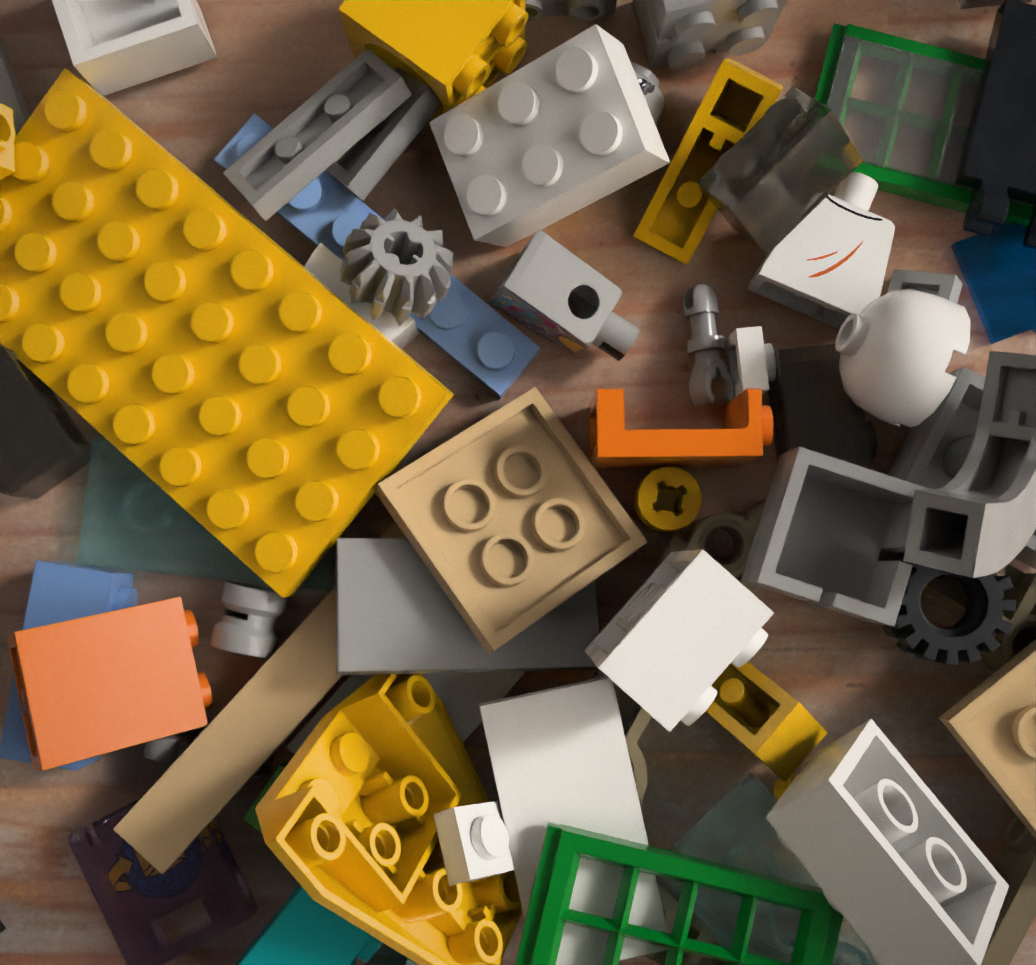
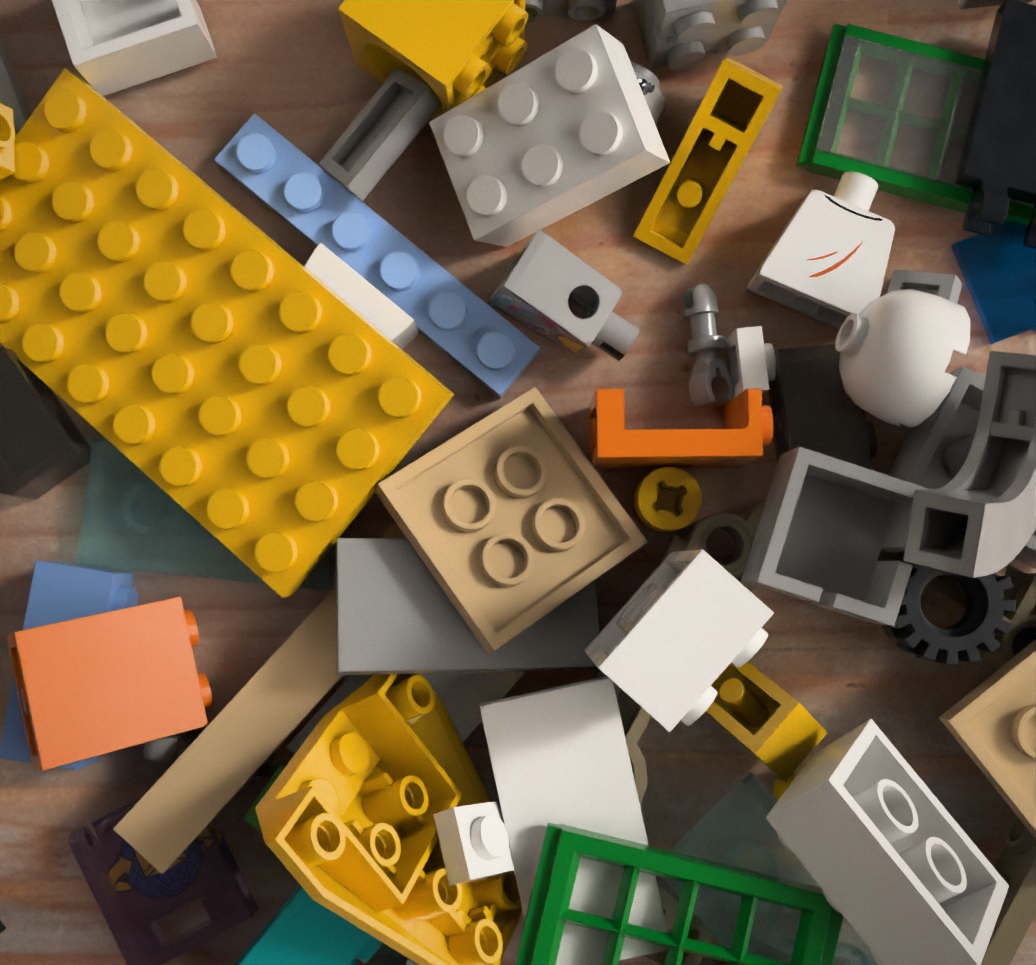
(248, 620): light grey wheel -> none
(317, 133): light grey plate -> none
(396, 266): light grey gear -> none
(781, 169): clear smoke brick -> none

